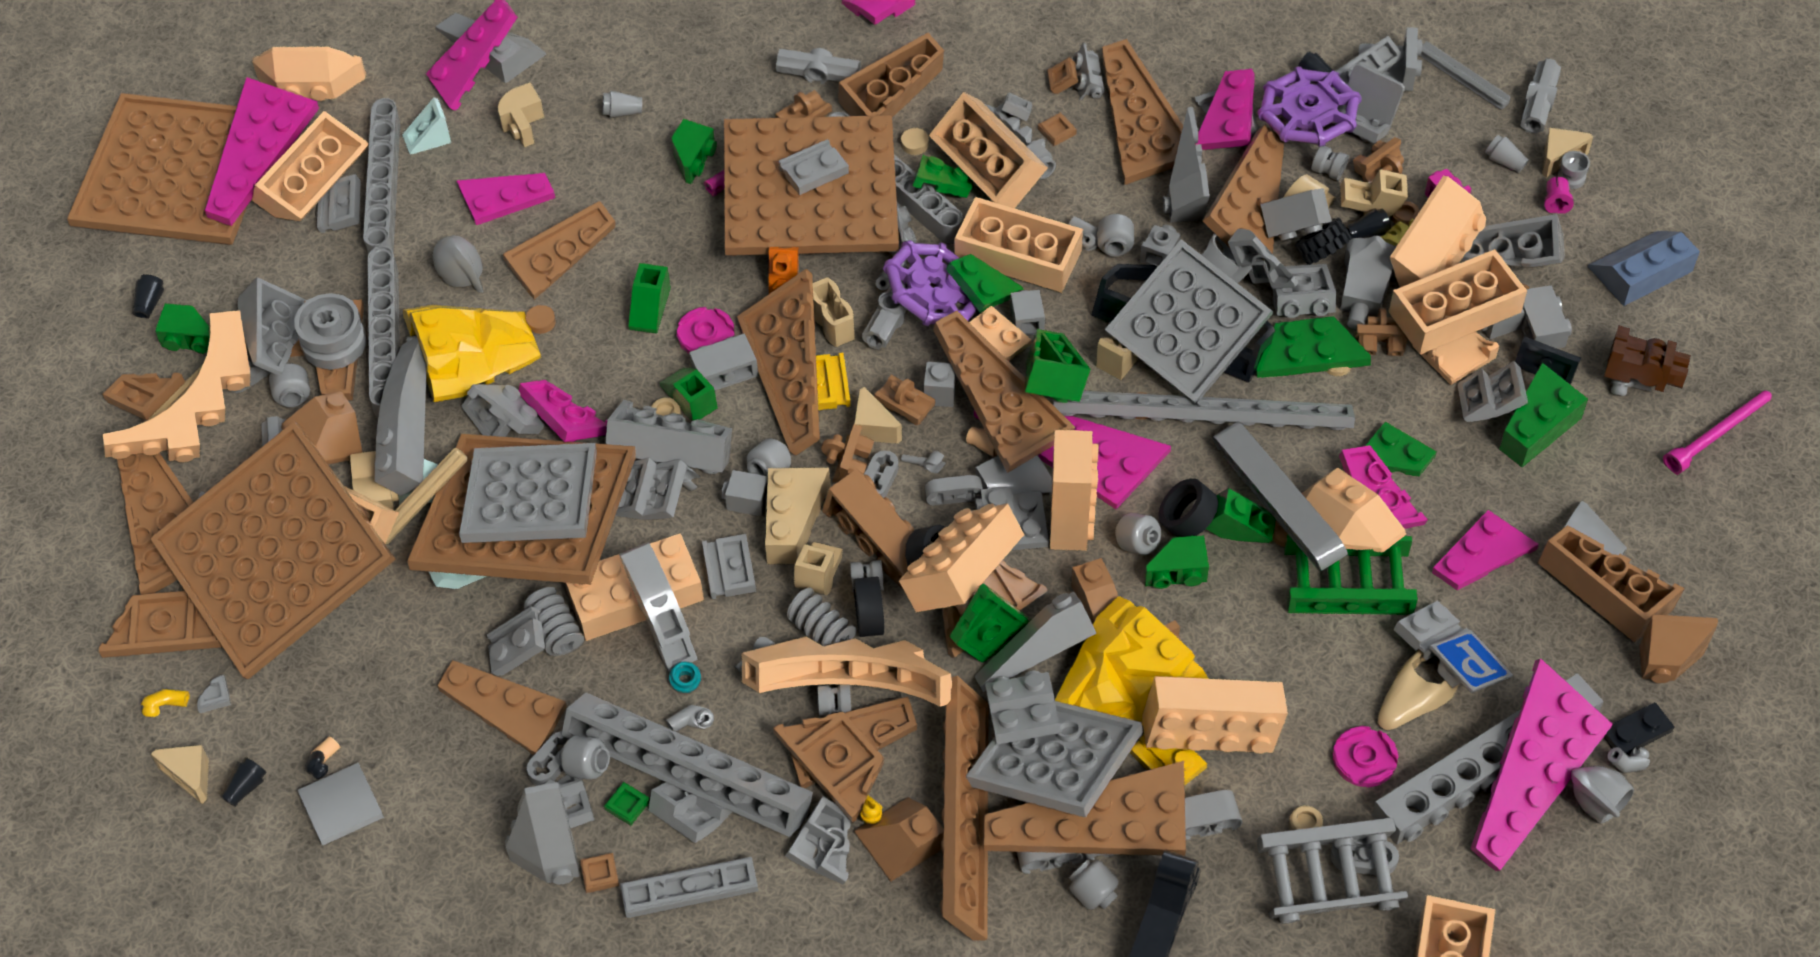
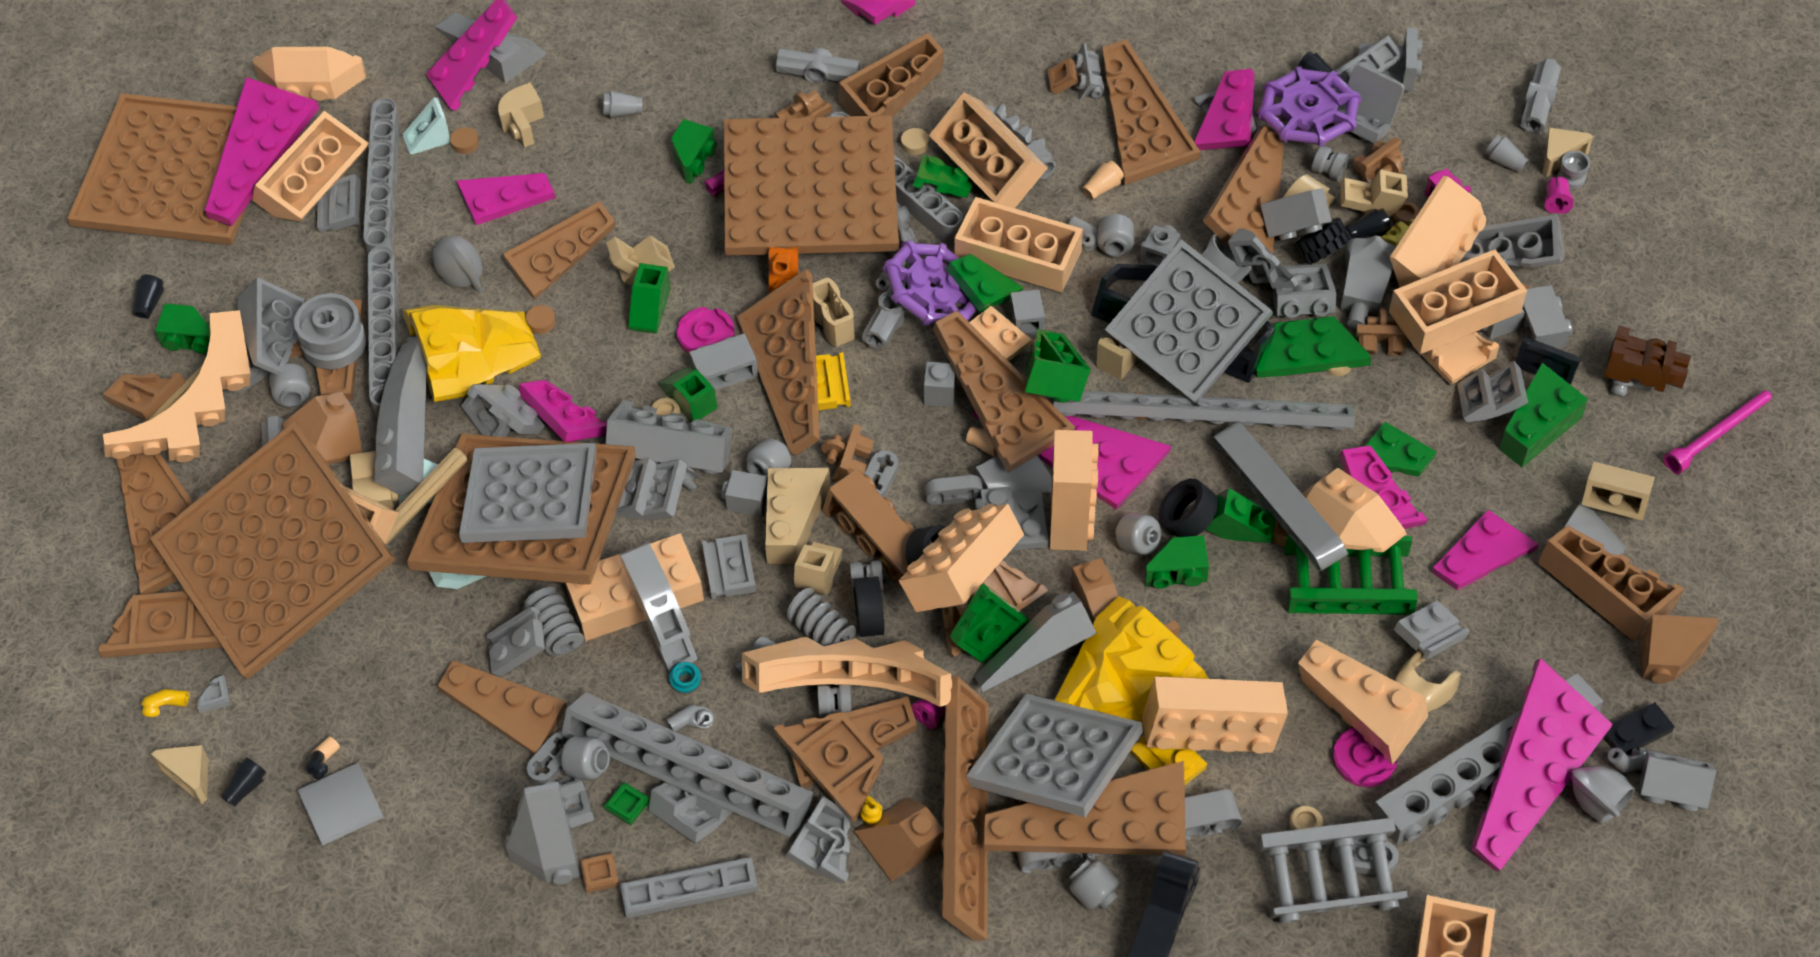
(464, 140): none -> medium nougat tile
(647, 251): none -> tan brick
(813, 167): light grey plate -> none
(876, 420): tan slope -> none
(905, 399): medium nougat hips -> none
(928, 713): none -> dark pink bush
(932, 463): light grey hand -> none
(1017, 106): light grey tile -> none
(1022, 707): light grey plate -> none
(1057, 129): medium nougat tile -> none
(1104, 179): none -> light nougat cone
(1188, 185): light grey wedge -> none
(1366, 699): none -> light nougat wedge
(1465, 75): light grey axle -> none
(1468, 662): piece -> none
(1618, 491): none -> tan brick
(1646, 265): sand blue slope -> none
(1676, 780): none -> light grey brick

